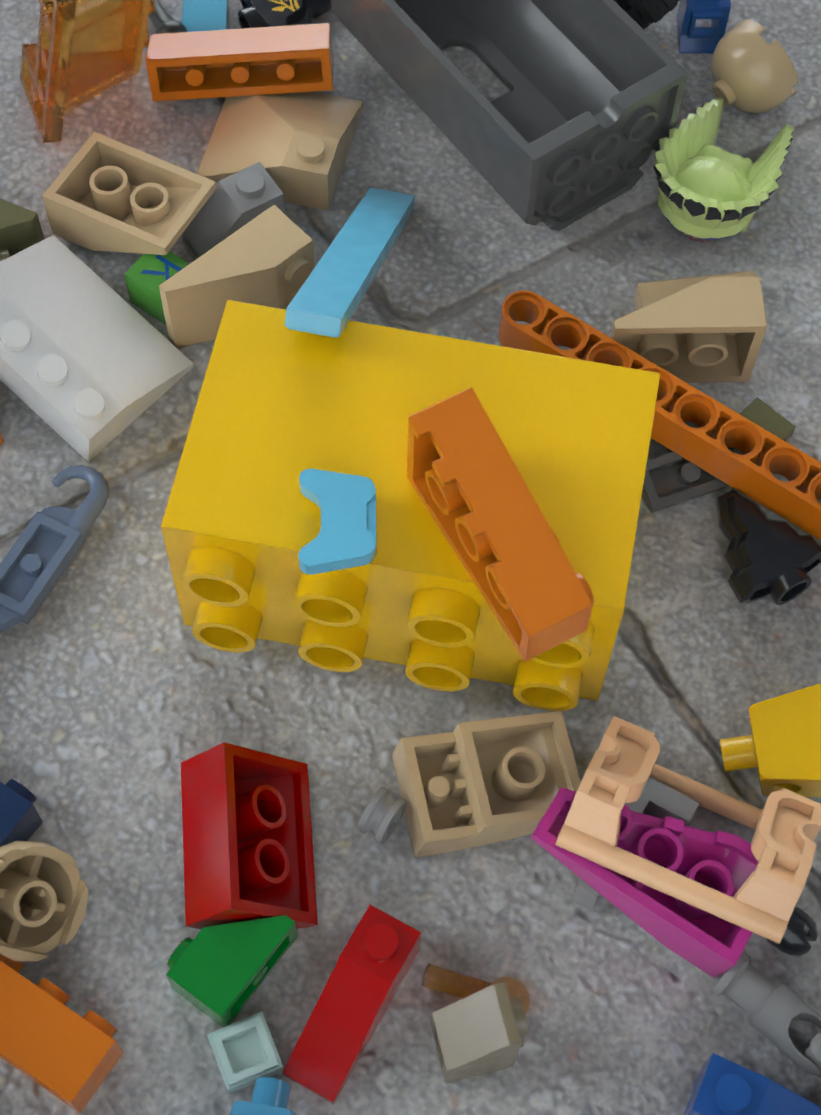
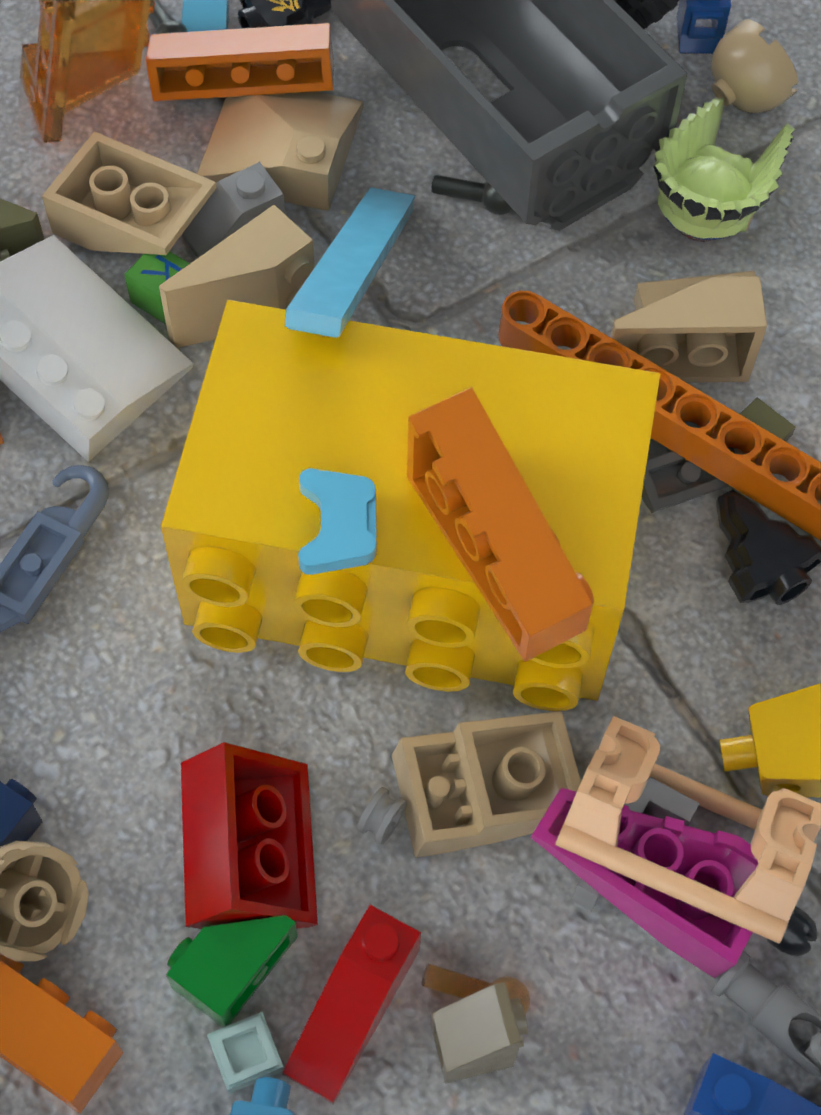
(471, 191): none -> pearl dark grey bar

